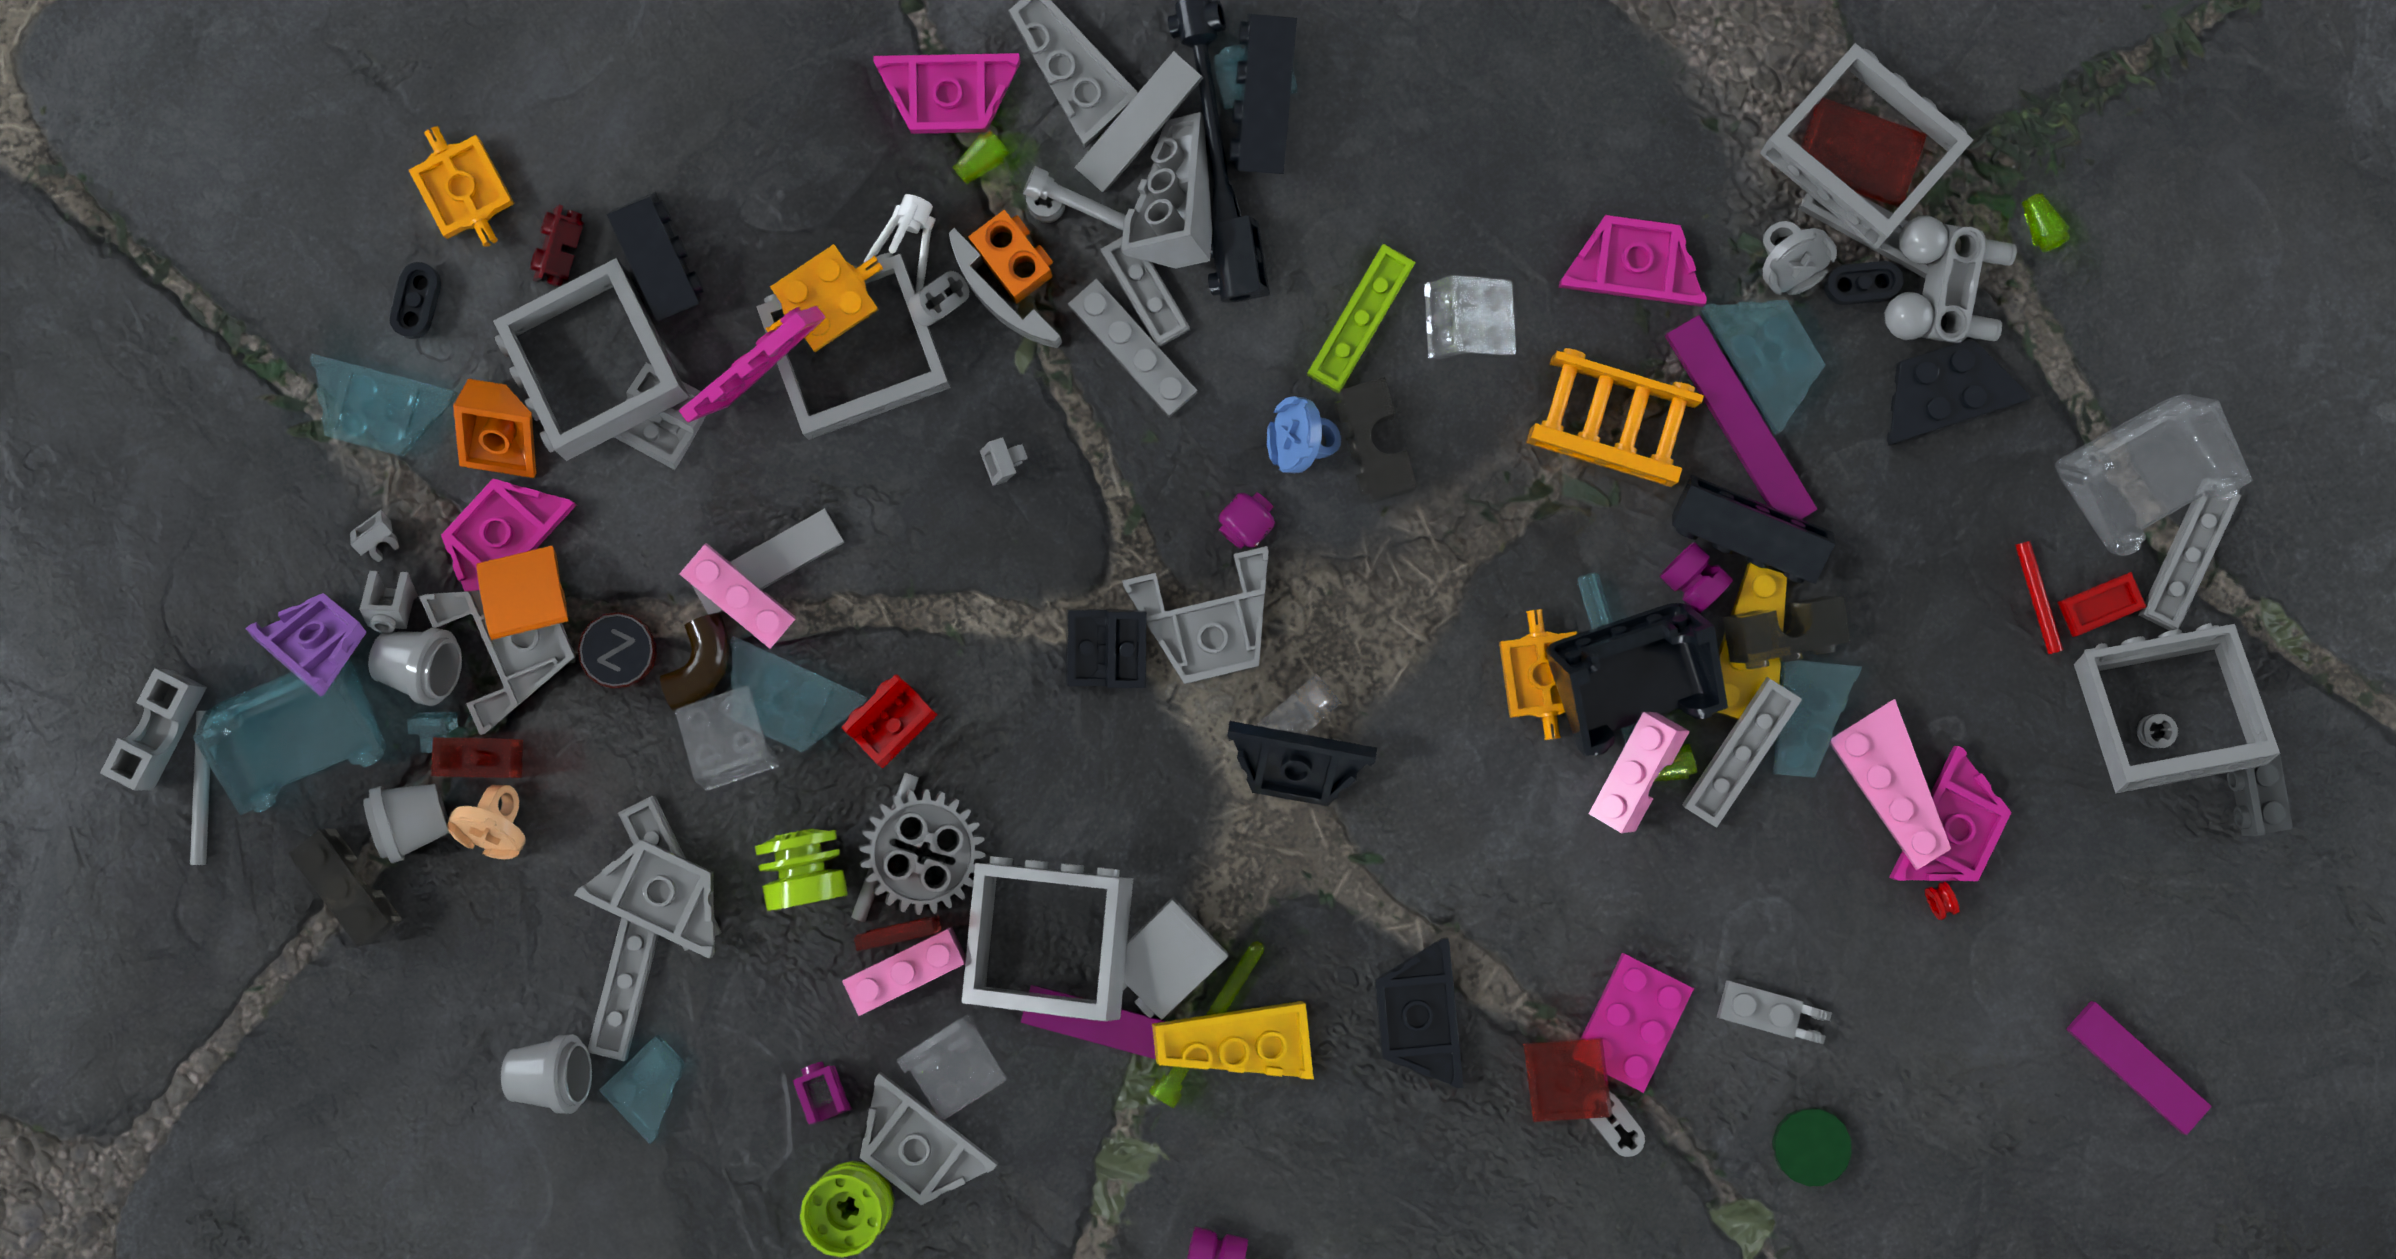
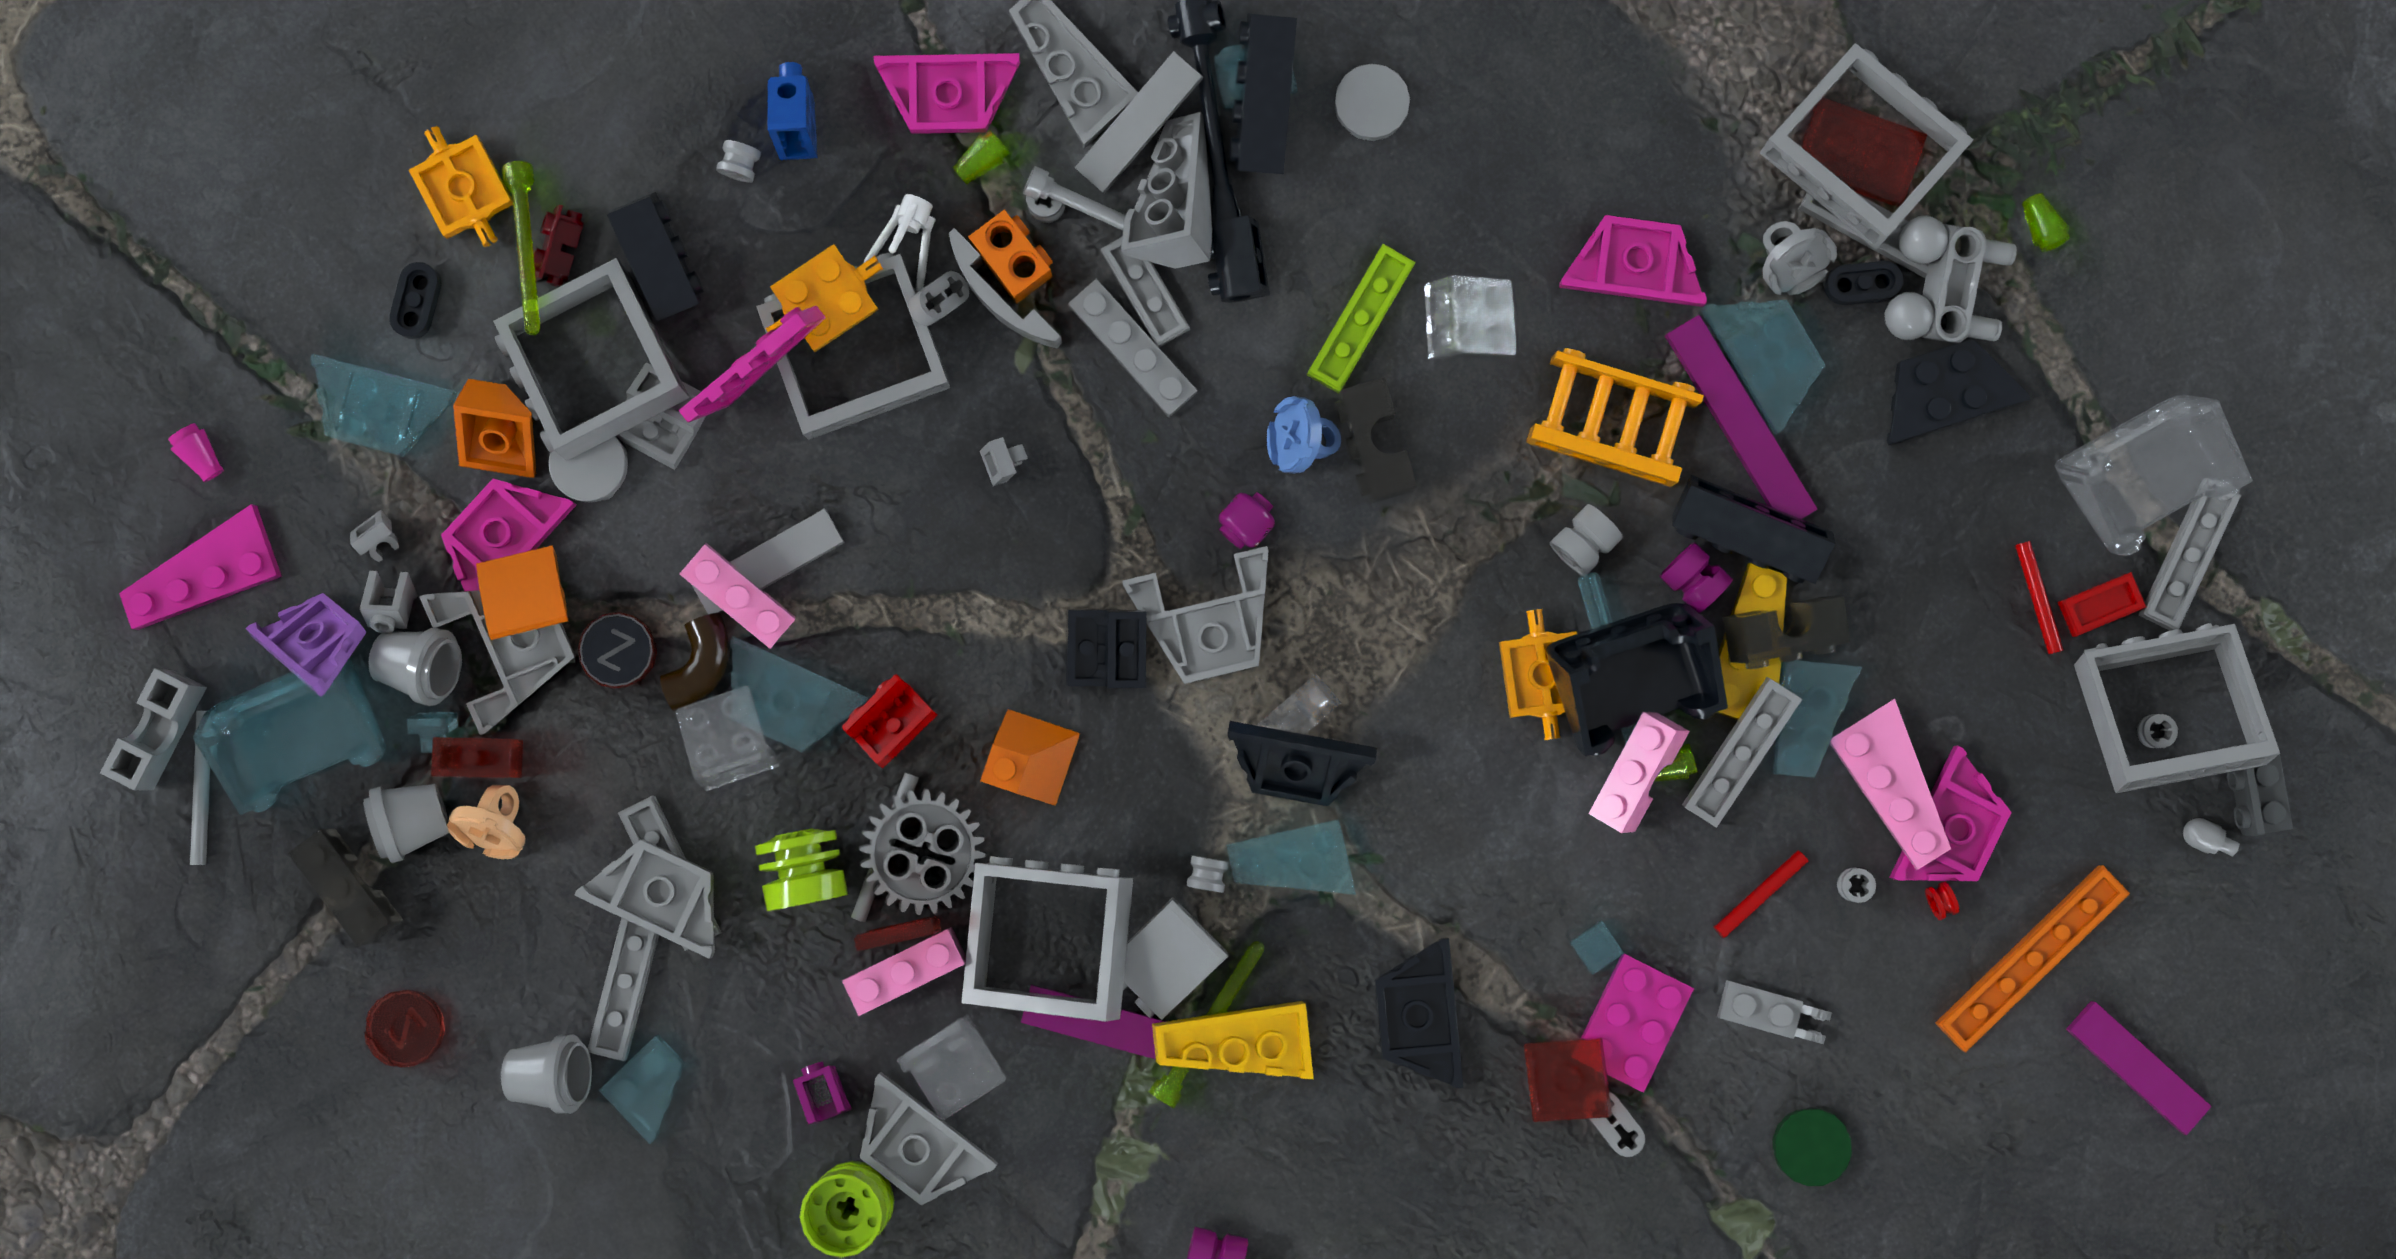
(196, 451): none -> dark pink cone
(212, 568): none -> dark pink wing
(404, 1028): none -> clear red tile
(519, 178): none -> clear neon green piece
(592, 474): none -> light grey tile
(738, 161): none -> light grey wheel
(791, 114): none -> blue torso
(1030, 757): none -> orange slope
(1207, 874): none -> light grey wheel
(1295, 858): none -> clear light blue wing
(1372, 102): none -> light grey tile
(1582, 544): none -> light grey wheel
(1596, 947): none -> clear light blue tile
(1760, 894): none -> red bar
(1867, 885): none -> light grey bush
(2032, 958): none -> orange tile
(2208, 837): none -> light grey cylinder

